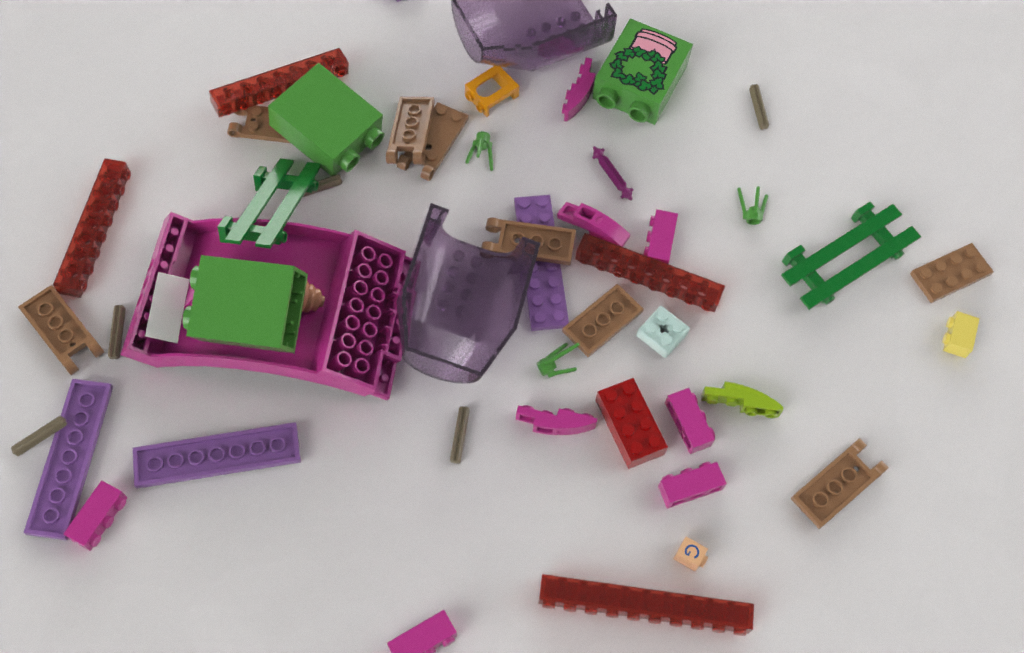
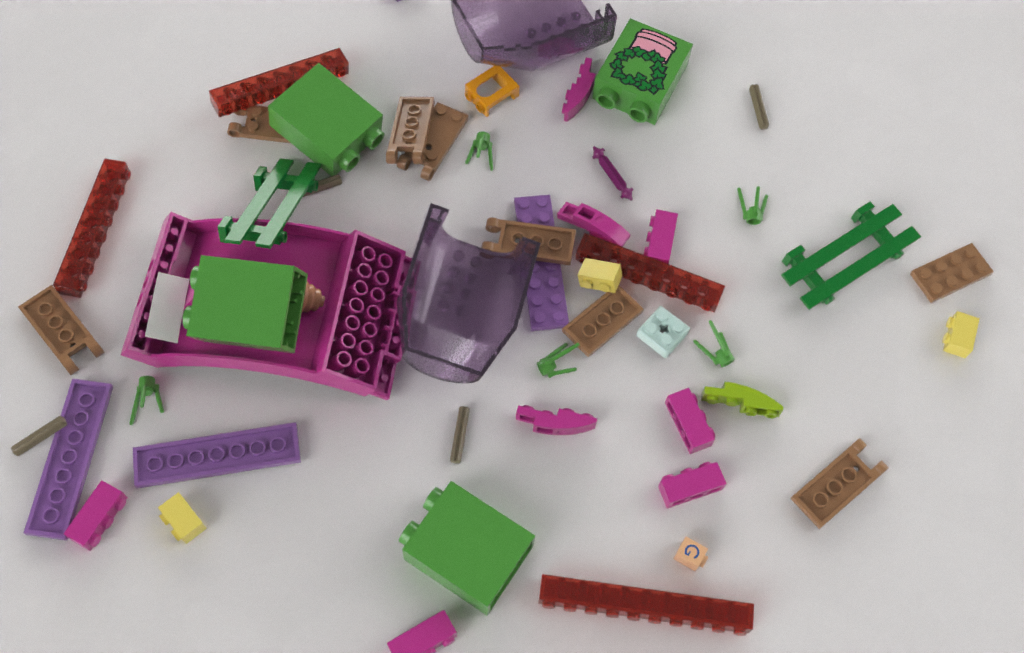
(116, 332): dark tan axle -> none
(145, 388): none -> bright green plant
(182, 518): none -> light yellow brick
(466, 546): none -> bright green brick
(600, 275): none -> light yellow brick
(631, 423): red brick -> none
(724, 356): none -> bright green plant

